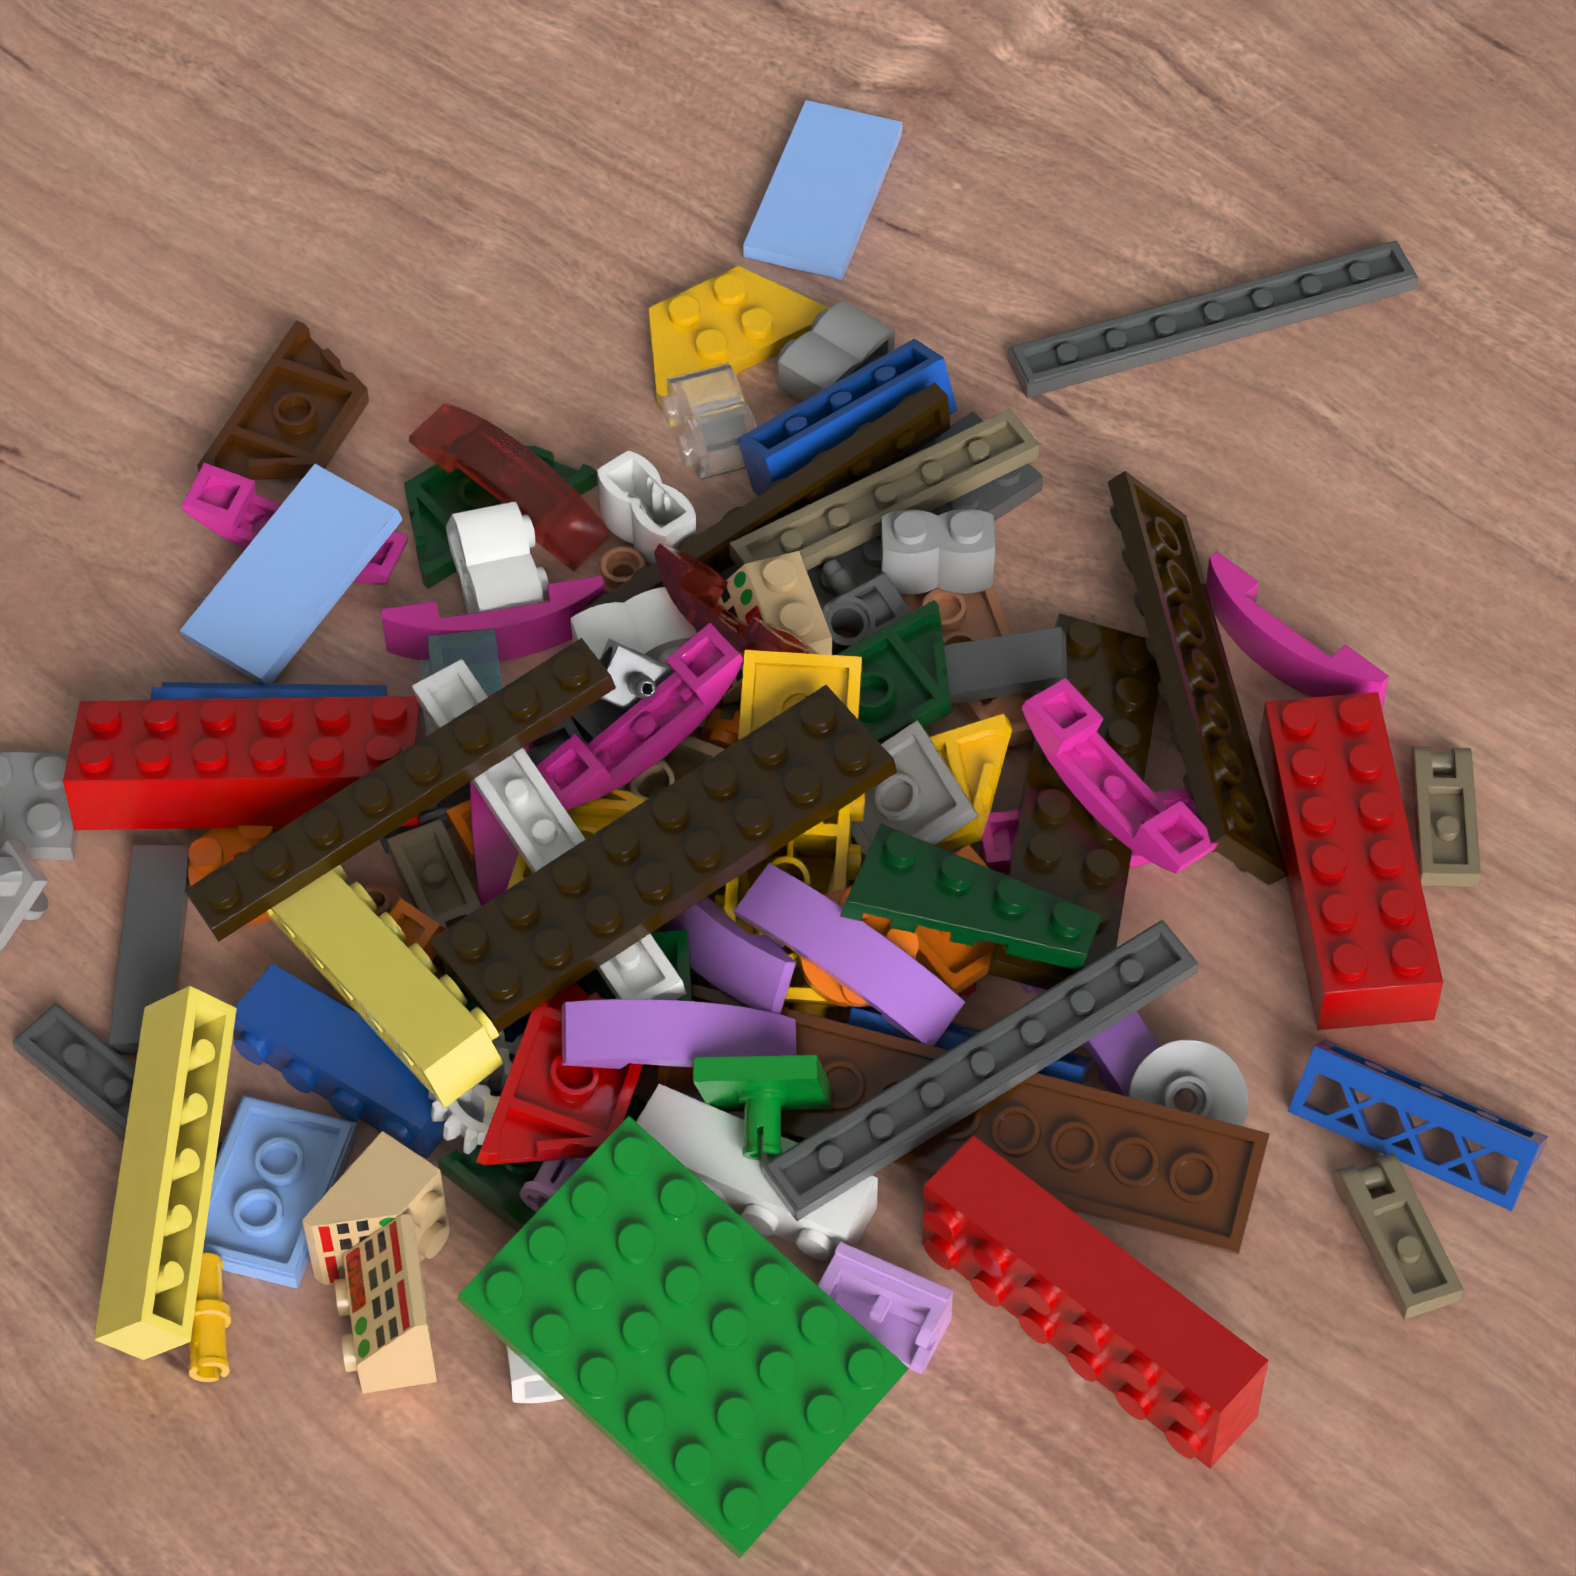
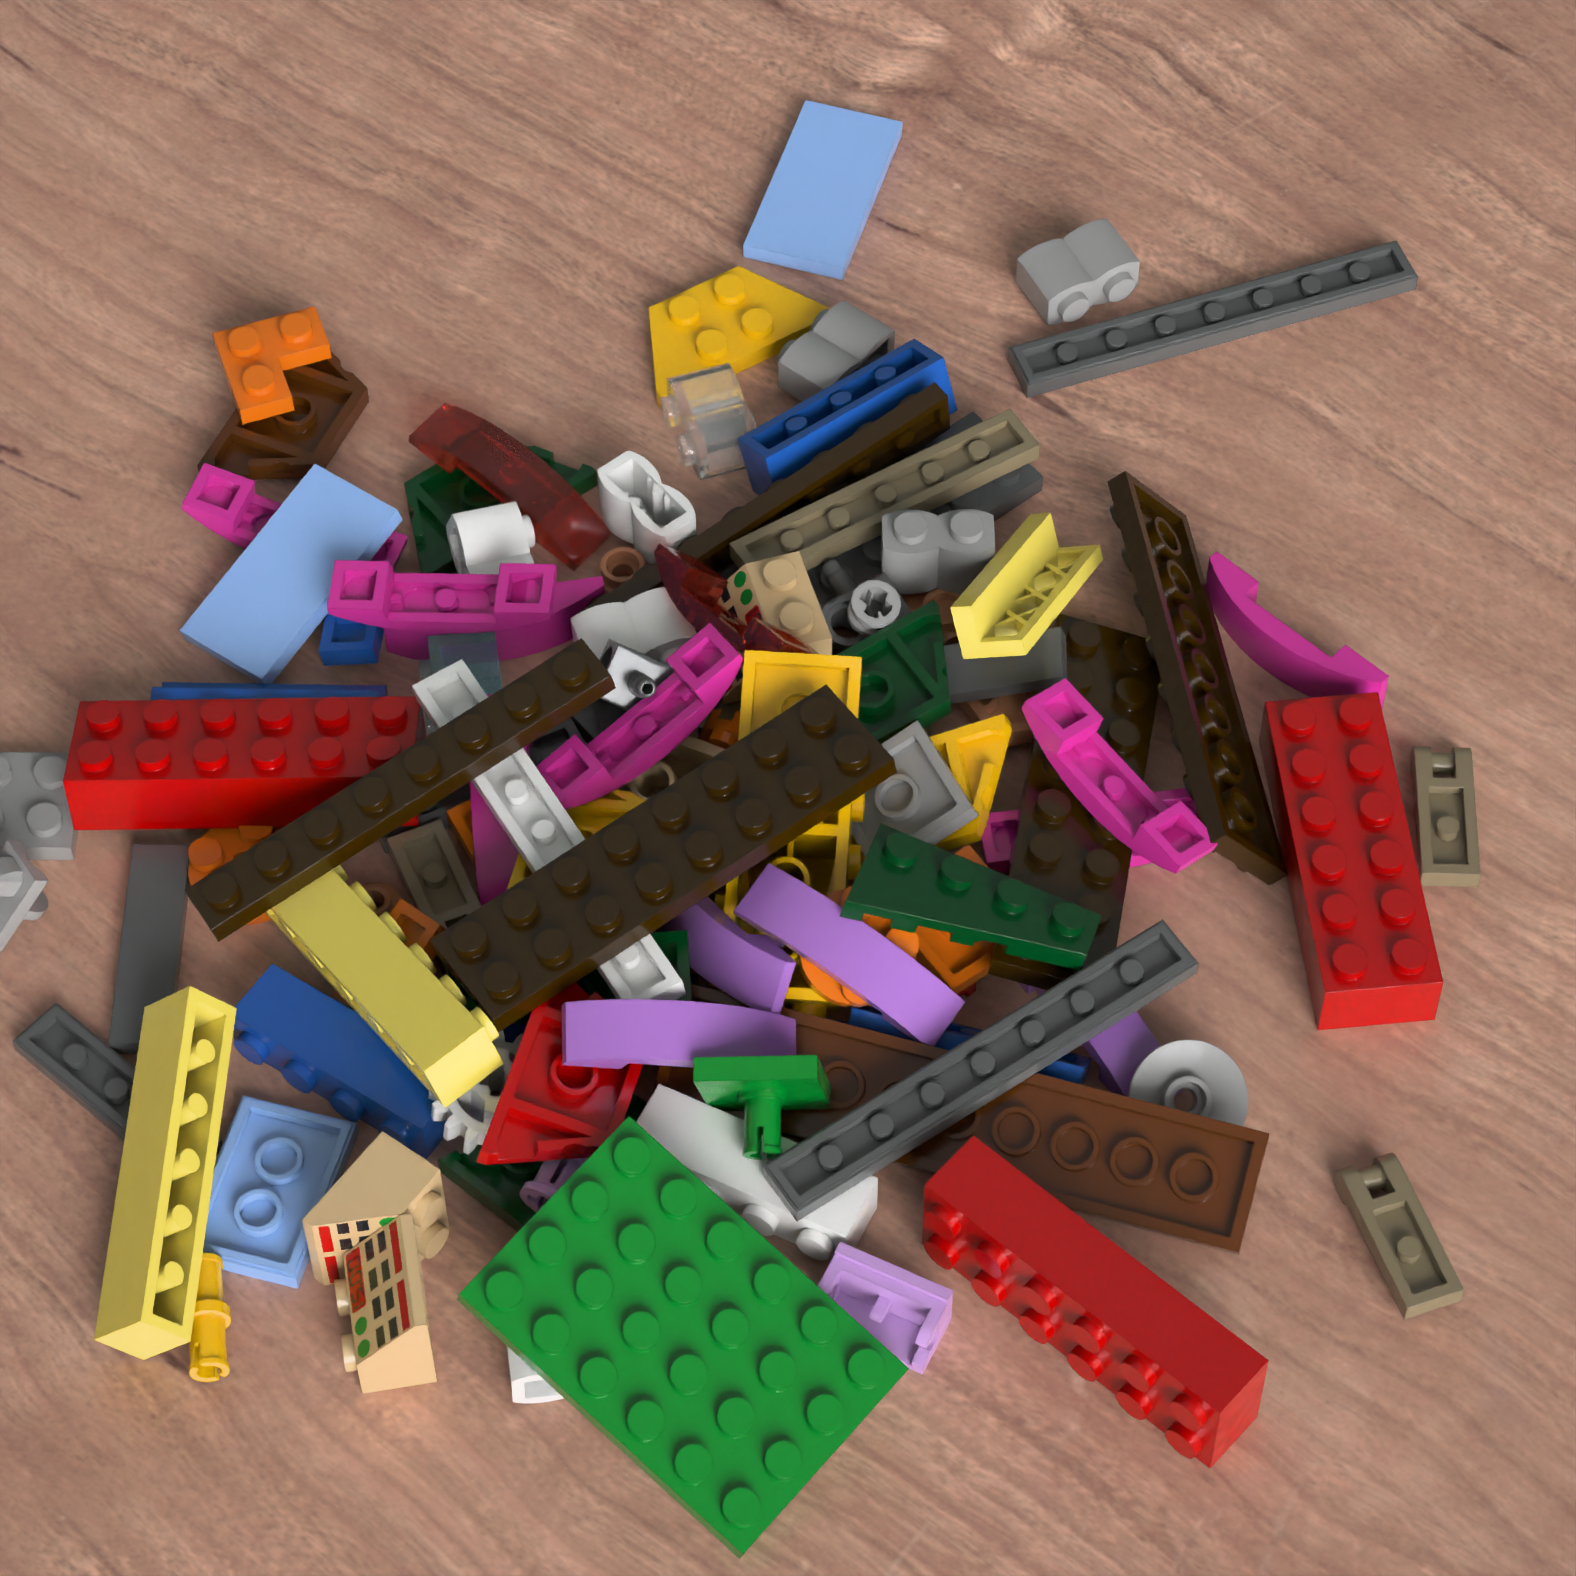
(260, 352): none -> orange plate
(349, 642): none -> blue plate
(442, 602): none -> dark pink slope
(869, 591): none -> light grey bush
(1021, 591): none -> light yellow fence
(1077, 272): none -> light grey brick
(1423, 1101): blue fence -> none

